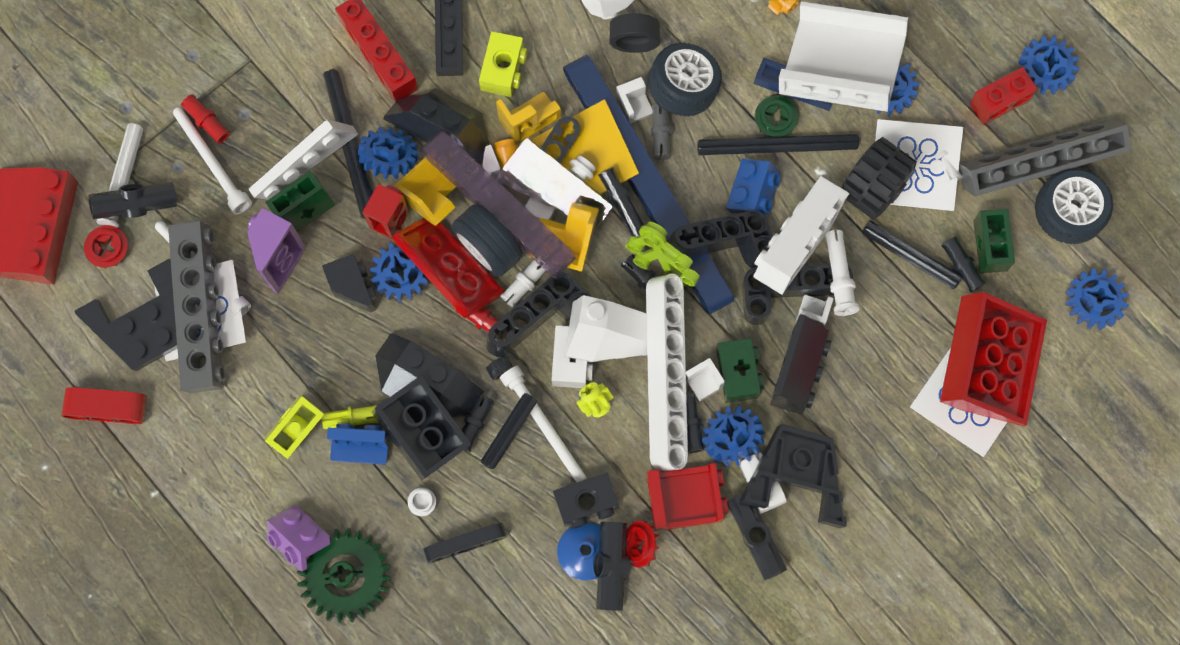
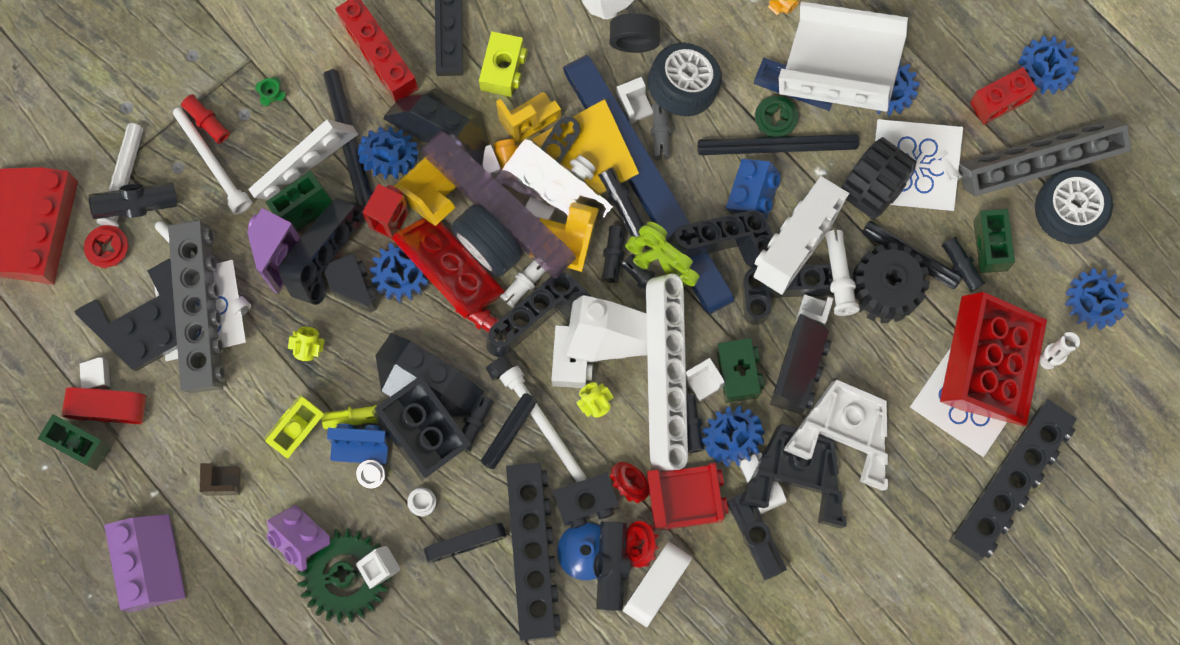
(74, 442): none -> dark green brick
(95, 374): none -> white slope
(144, 562): none -> medium lavender slope
(219, 480): none -> dark brown panel
(270, 84): none -> green plate
(306, 343): none -> neon yellow gear
(316, 249): none -> black beam
(370, 473): none -> white plate
(378, 566): none -> white slope
(518, 479): none -> black brick
(613, 254): none -> black pin
(637, 488): none -> red gear
(657, 584): none -> white beam
(852, 419): none -> white wing
(878, 295): none -> black wheel
(967, 535): none -> black brick
(1059, 357): none -> white pin

